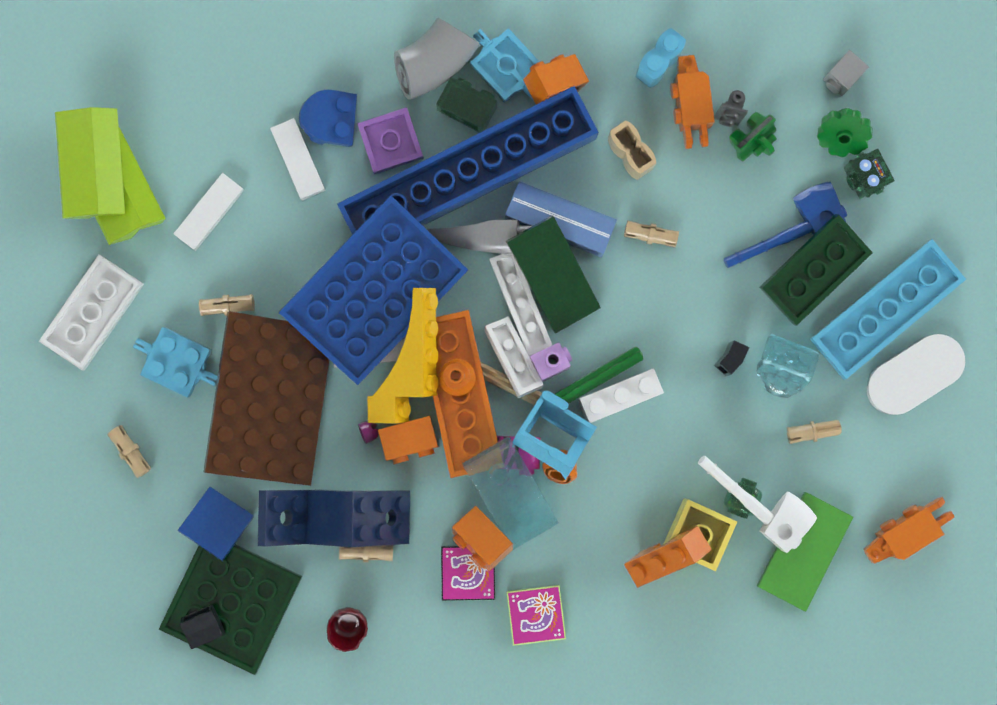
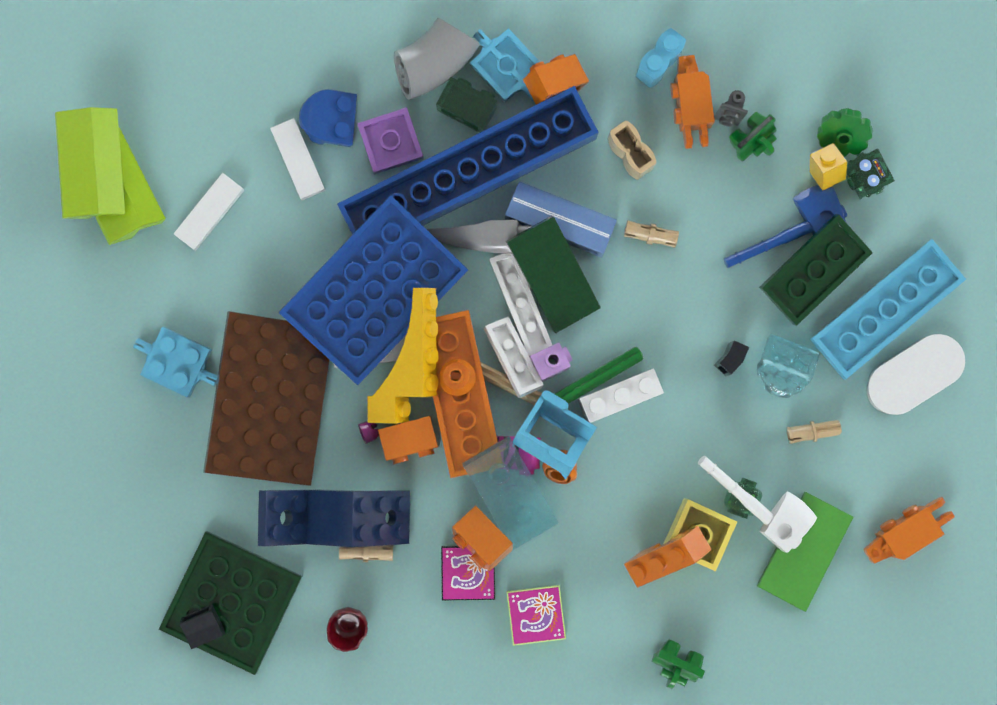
(91, 312): white tile -> none
(129, 451): tan pin -> none
(216, 523): blue tile -> none
(226, 304): tan pin -> none
(679, 669): none -> green hips
(828, 166): none -> yellow brick
(845, 73): light grey brick -> none

